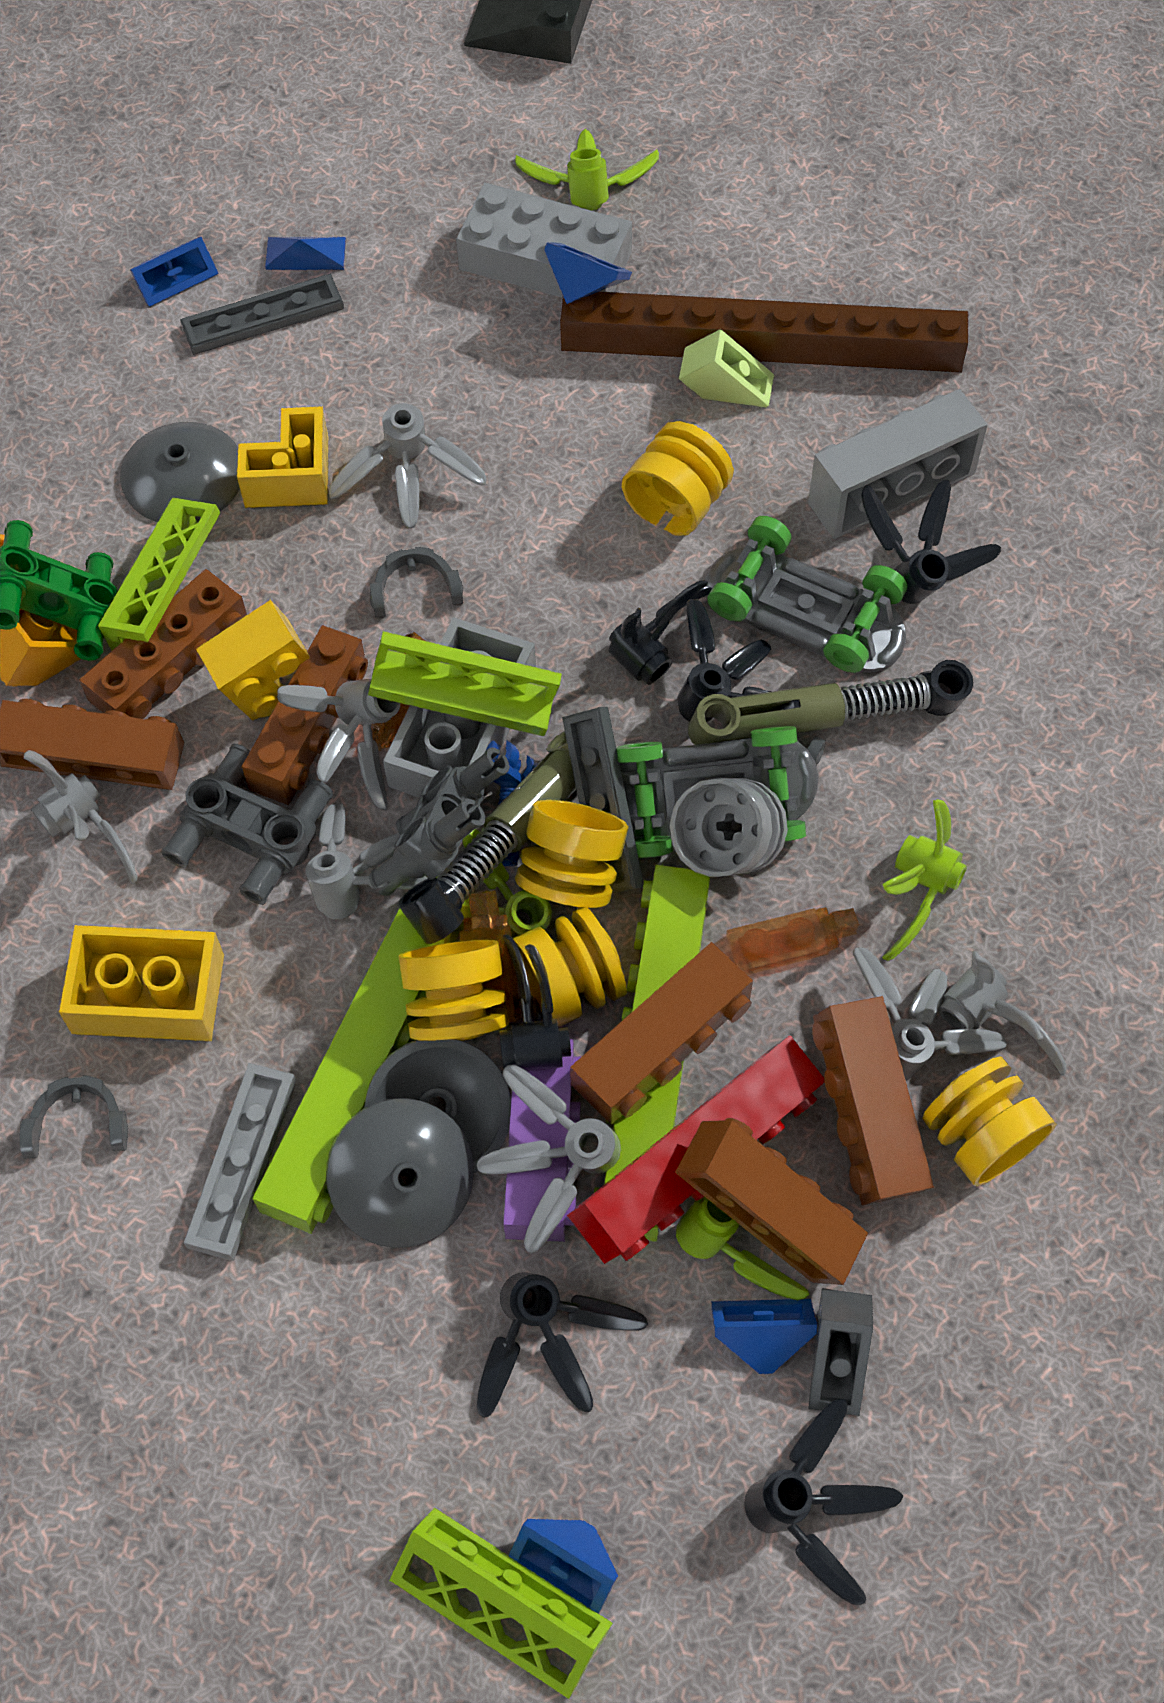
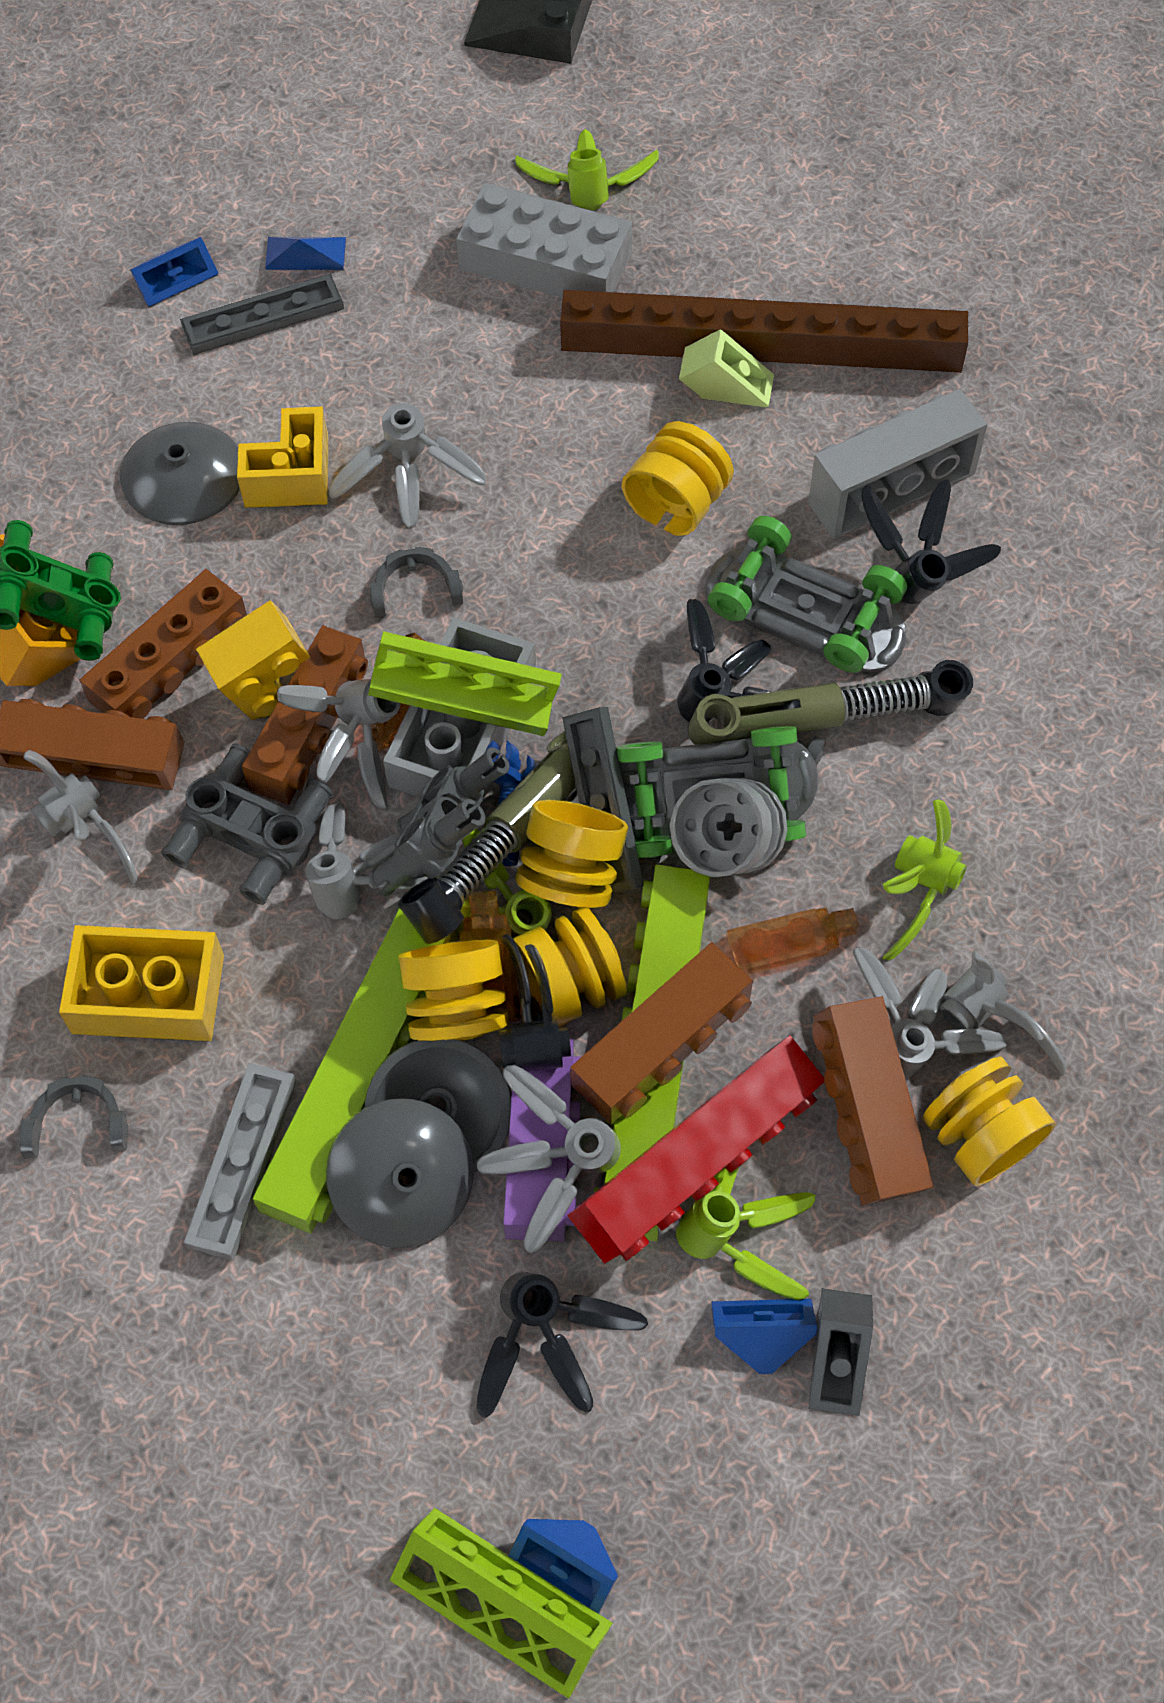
(158, 571): lime fence -> none
(582, 273): blue slope -> none
(640, 649): black plant -> none
(772, 1201): dark orange brick -> none
(787, 1499): black plant -> none

